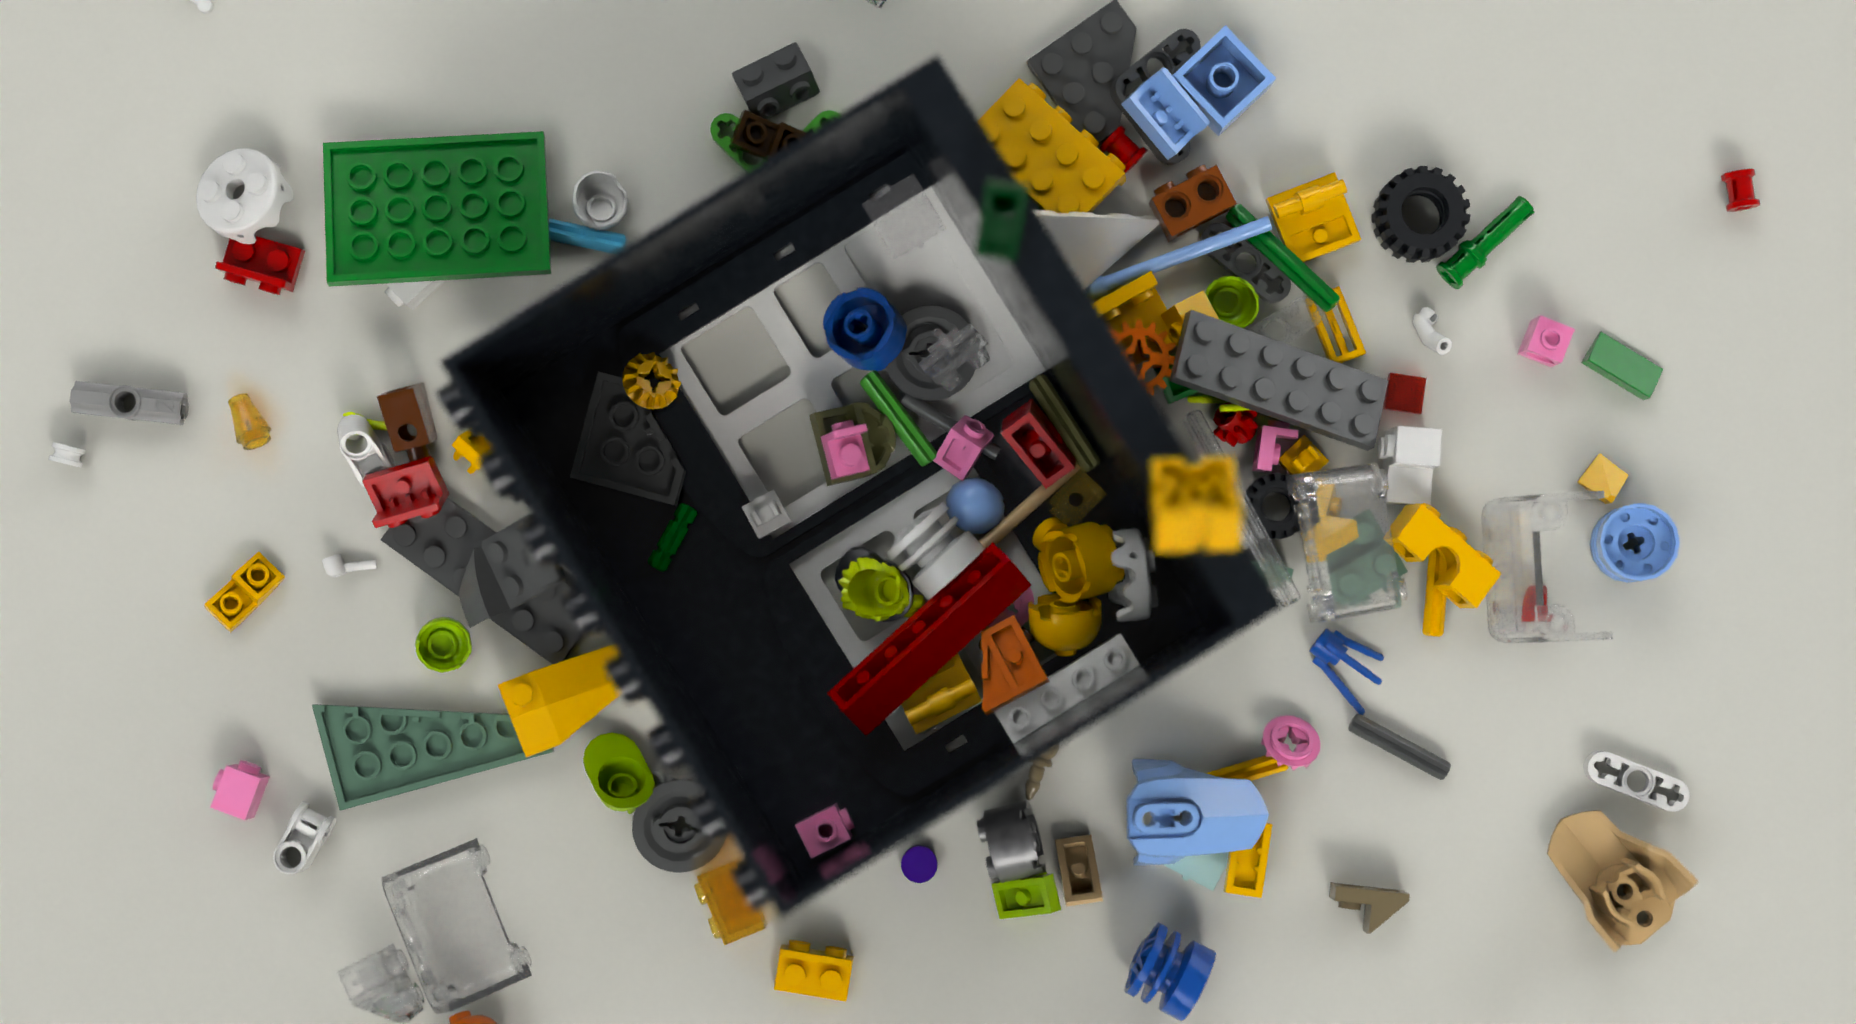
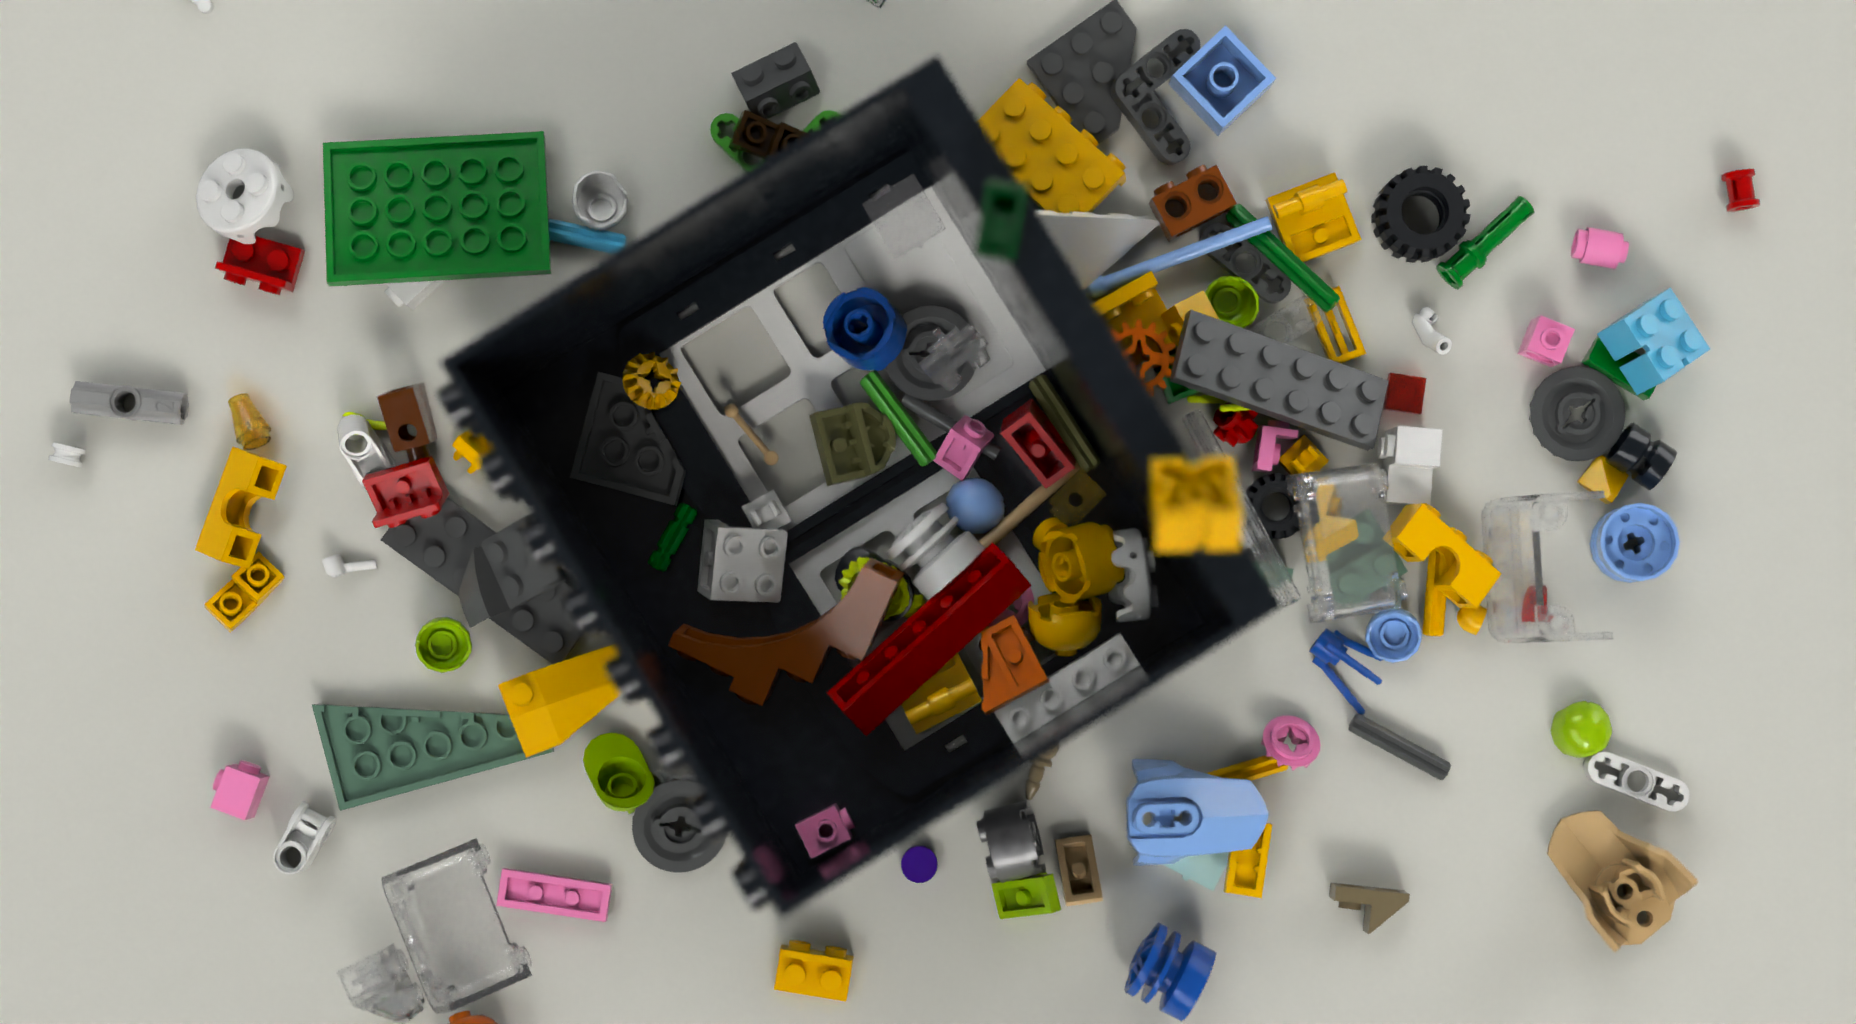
(227, 526): none -> yellow arch
(554, 894): none -> bright pink plate
(731, 912): clear yellow piece -> none
(741, 563): none -> white bracket
(770, 457): none -> tan hinge
(803, 651): none -> dark orange arch
(845, 449): bright pink bracket -> none
(1123, 148): red bush -> none
(1165, 112): light blue bracket -> none
(1393, 635): none -> light blue hair
(1471, 618): none -> yellow hinge
(1581, 729): none -> lime hair
(1599, 247): none -> bright pink brick
(1602, 417): none -> dark grey gear
(1629, 452): none -> black wheel
(1665, 335): none -> medium azure piece

